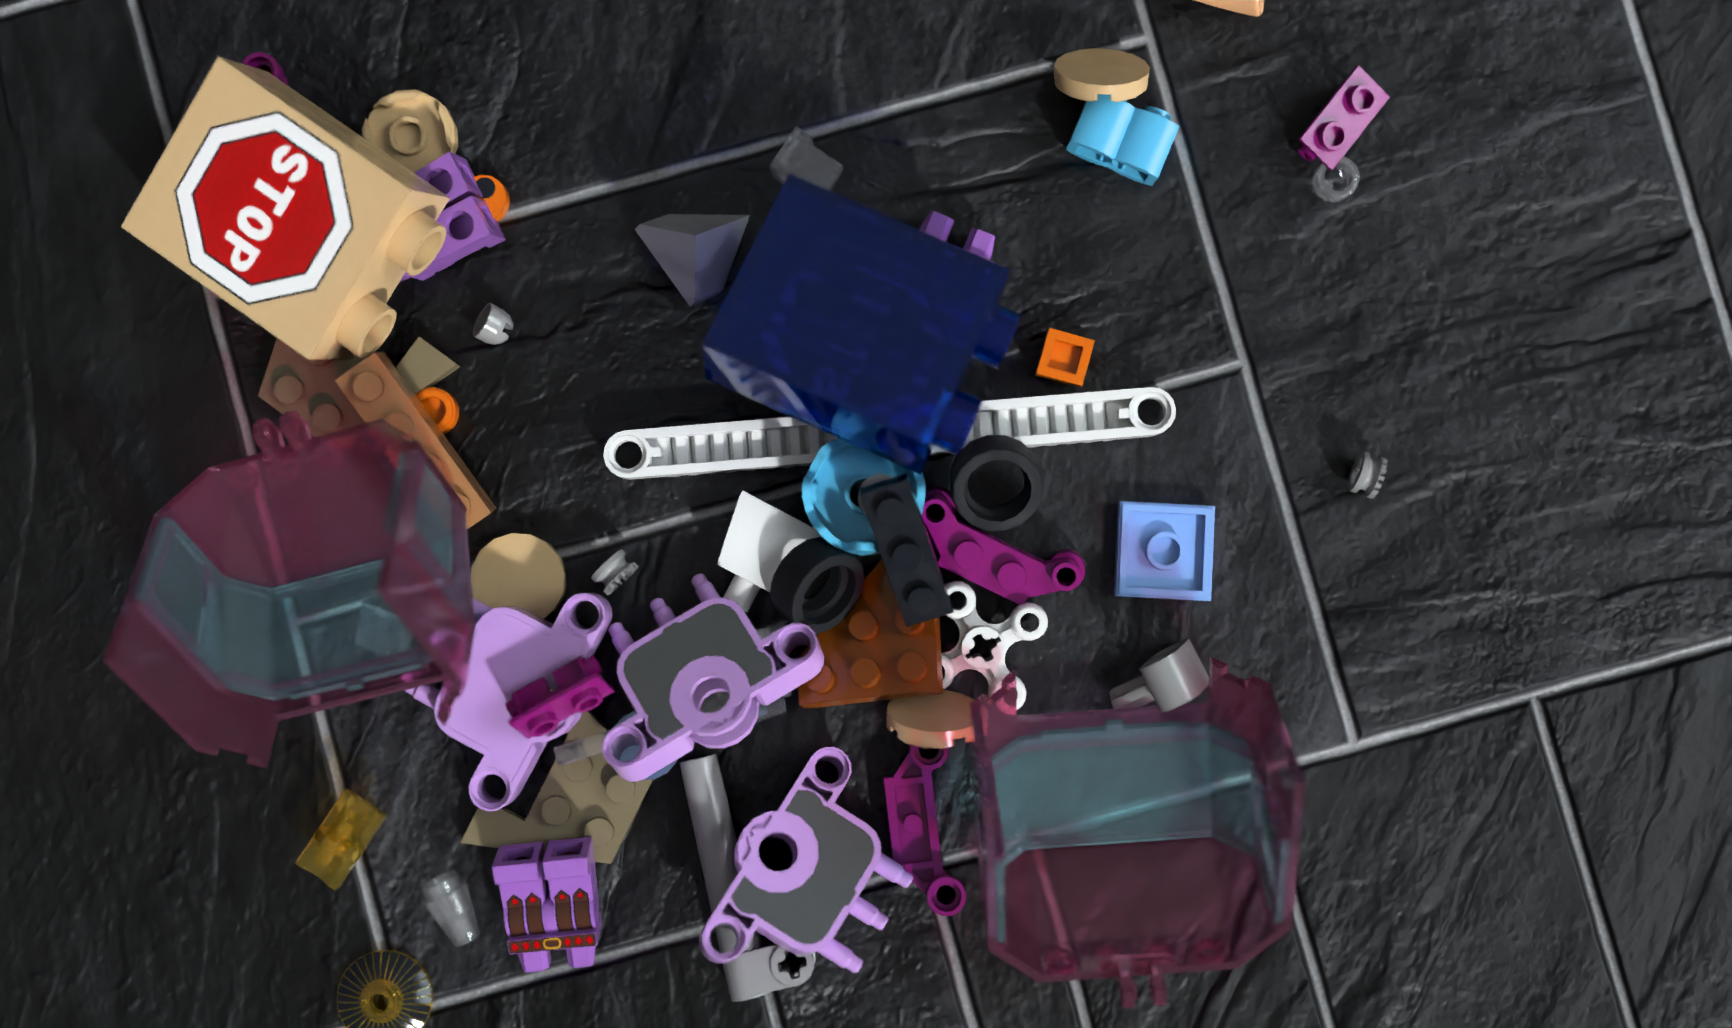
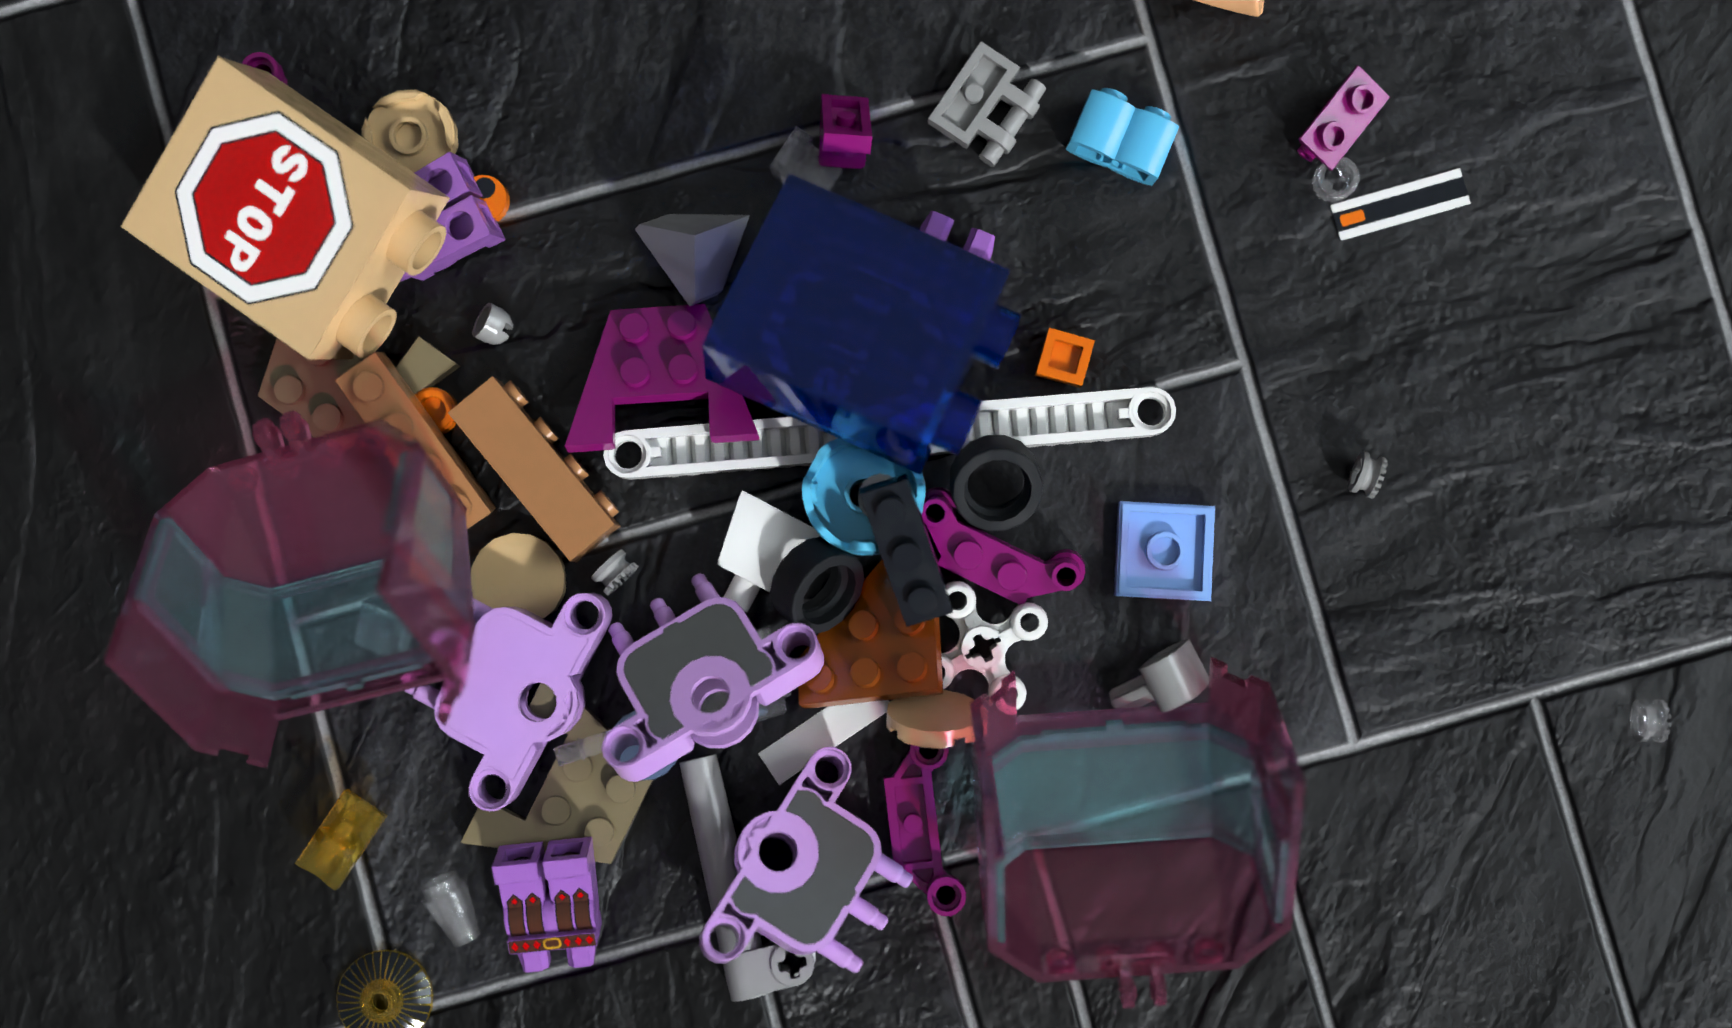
(535, 469): none -> medium nougat brick
(539, 710): magenta hinge -> none
(650, 359): none -> magenta wing
(822, 730): none -> white sticker
(844, 131): none -> magenta slope
(974, 96): none -> light grey plate
(1101, 71): tan tile -> none
(1400, 204): none -> sticker
(1649, 720): none -> clear bush

